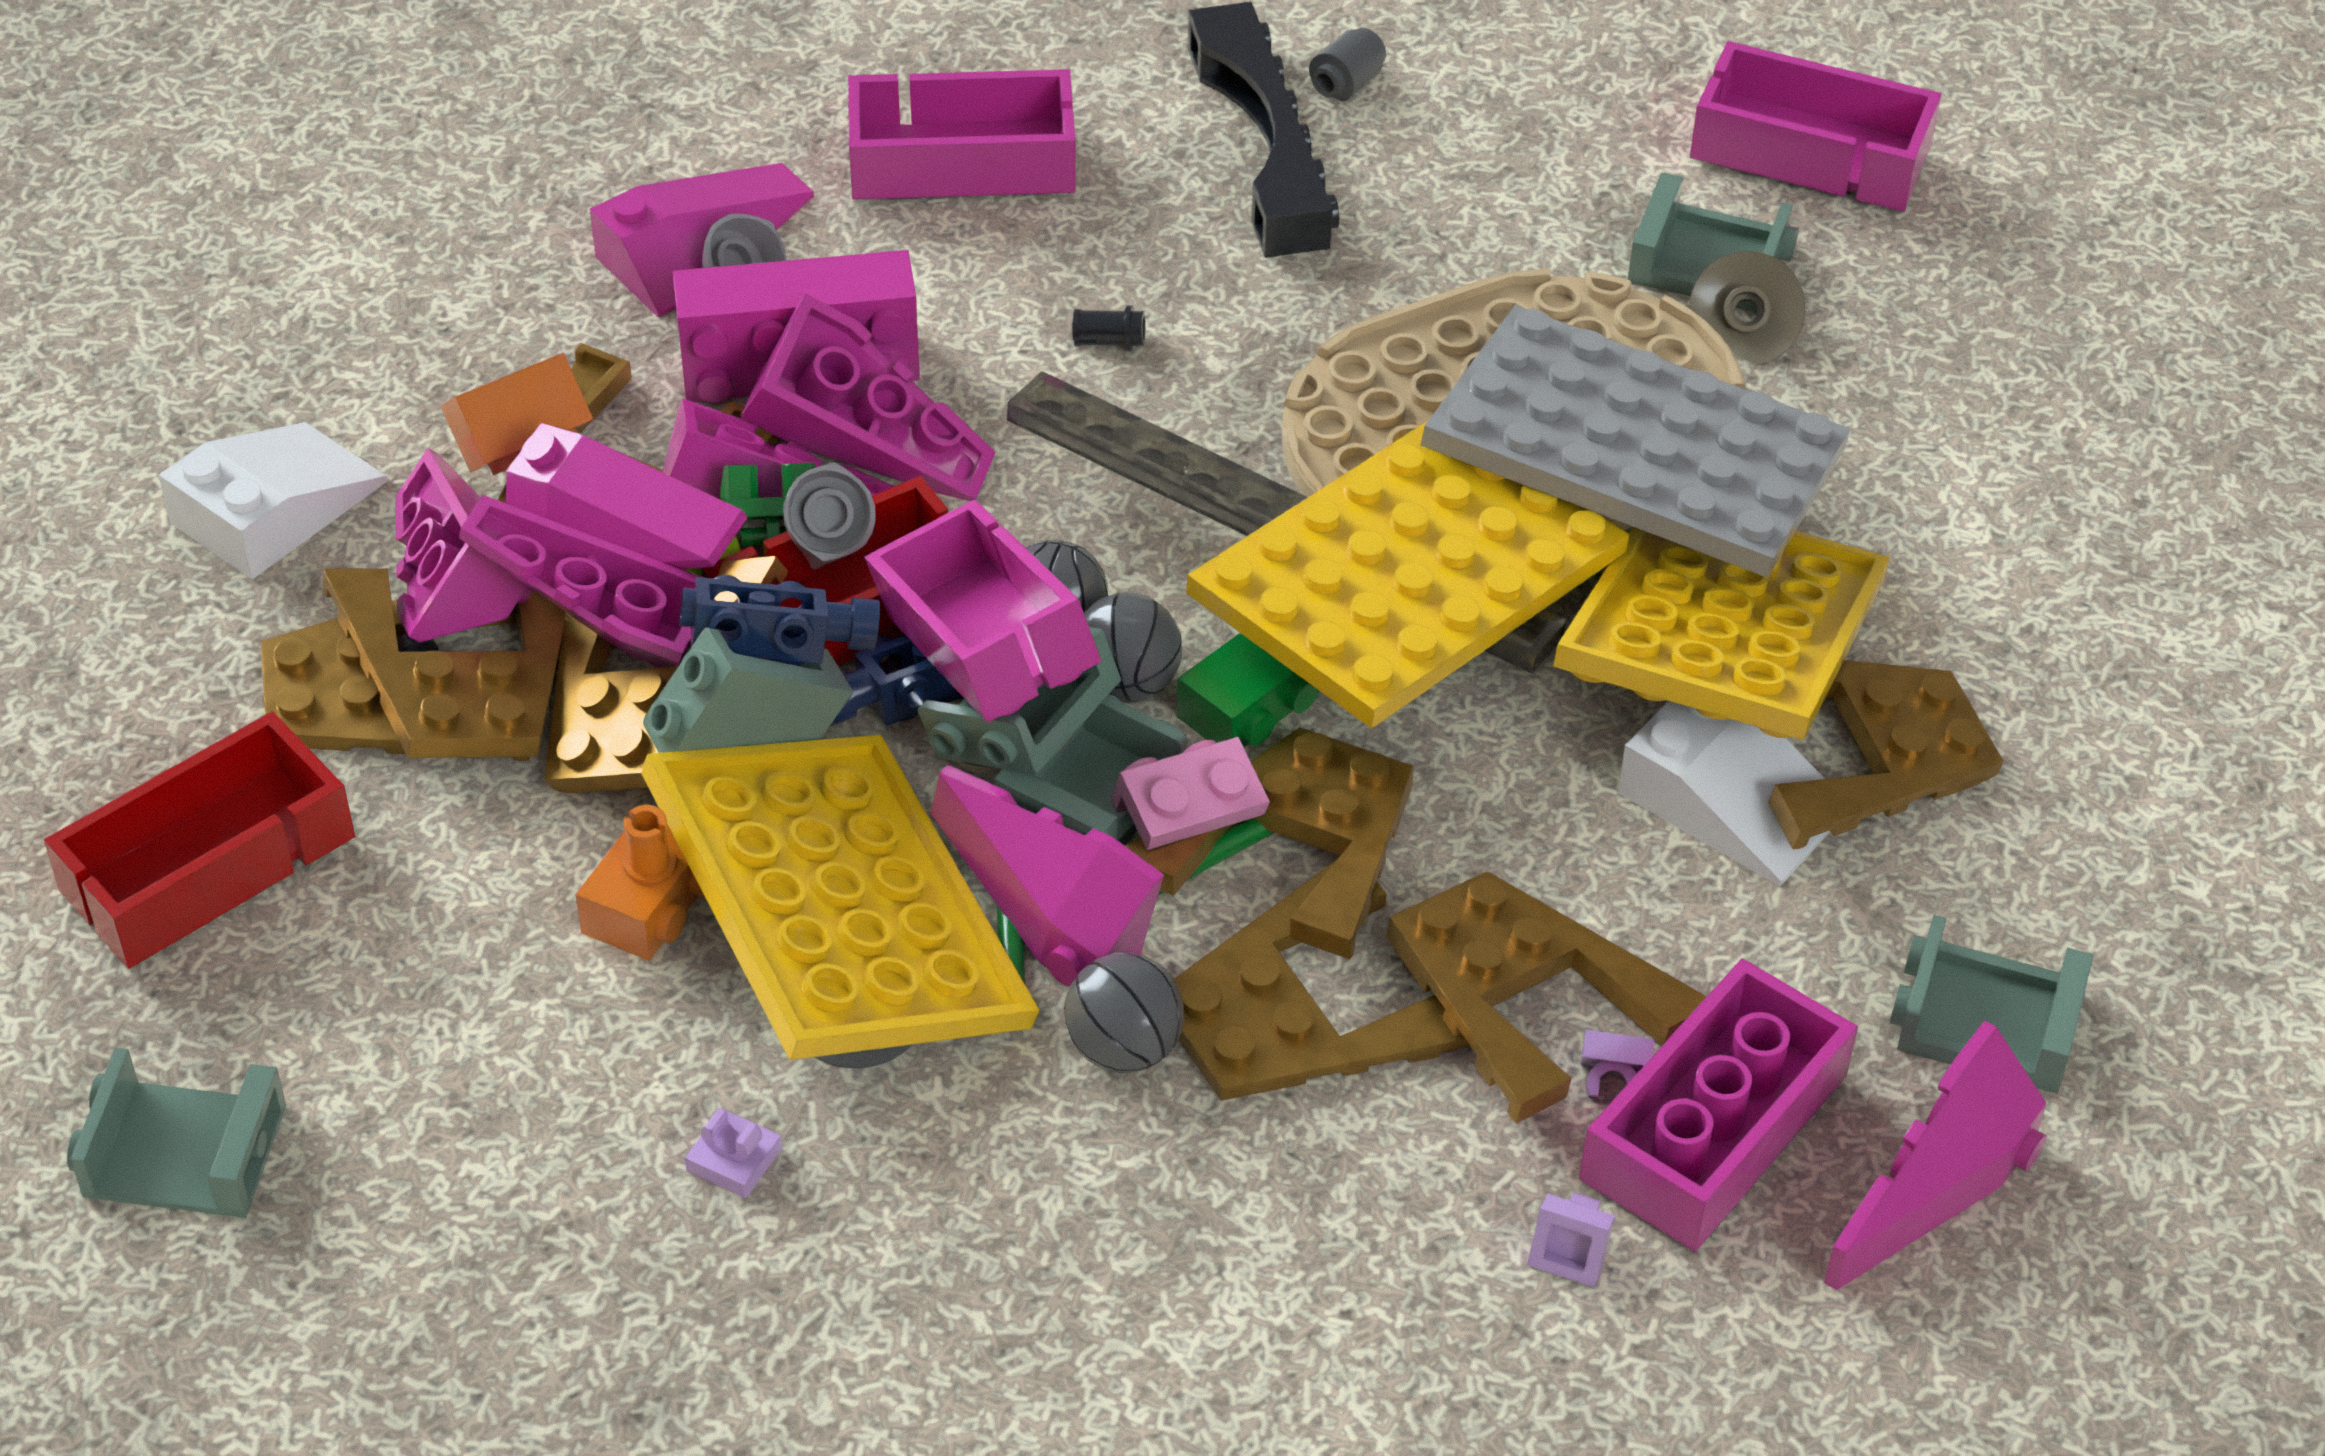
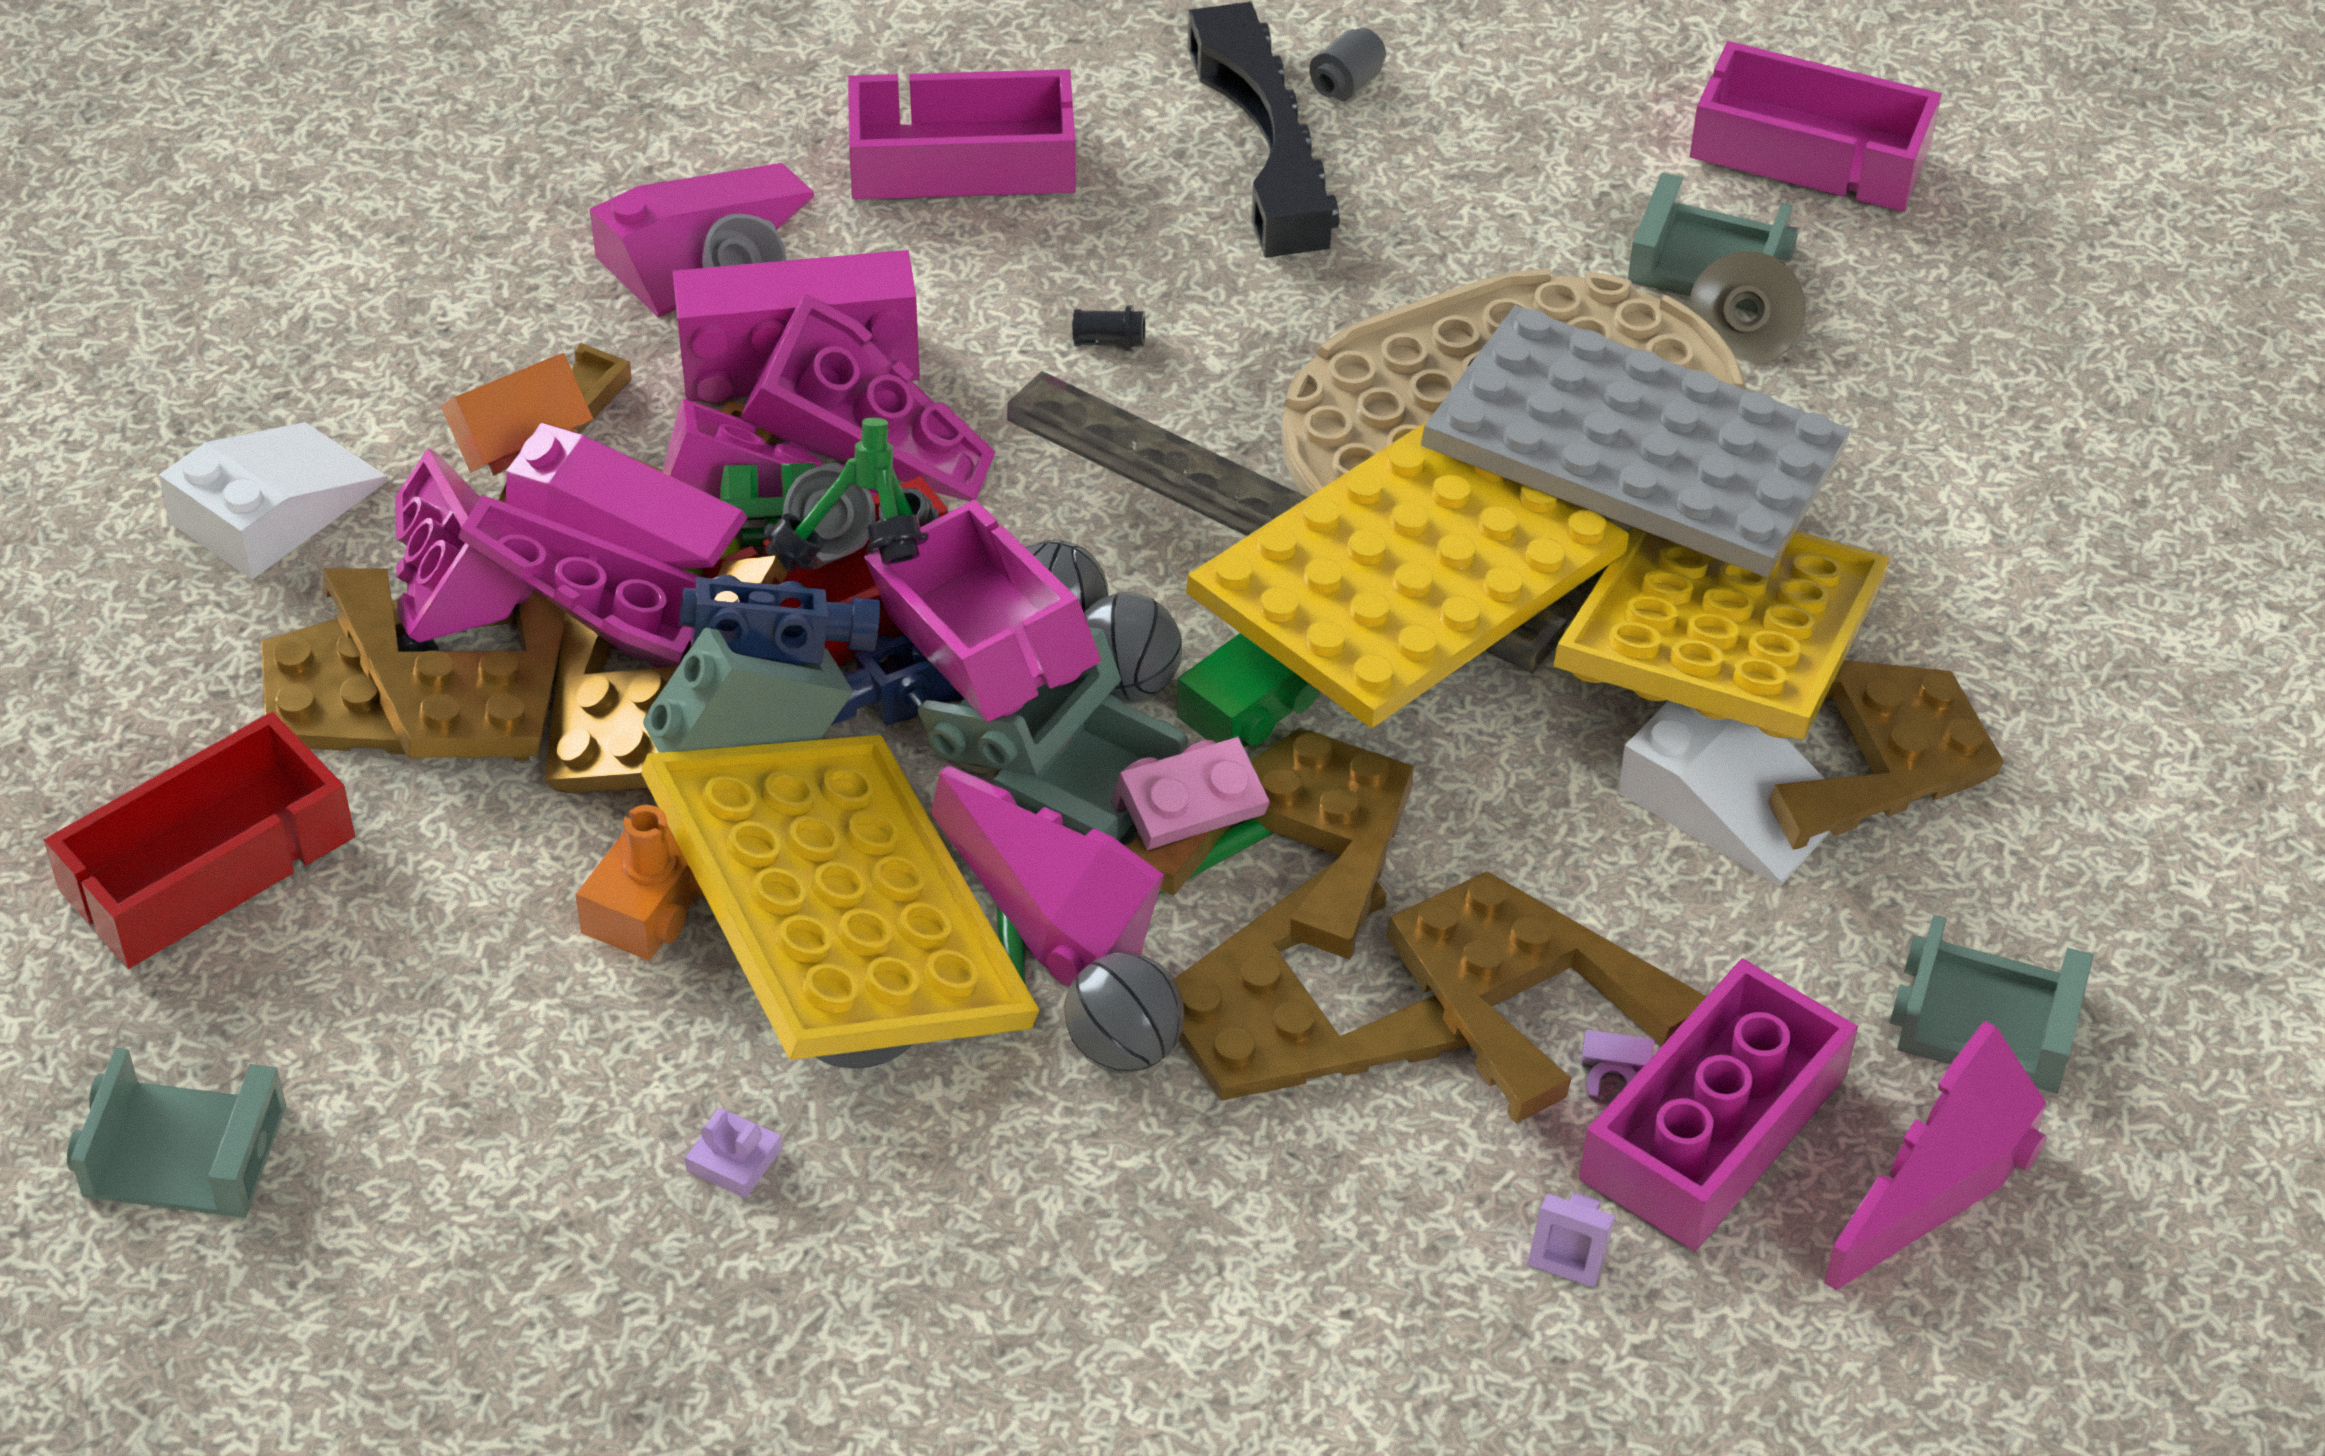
(900, 510): none -> plant

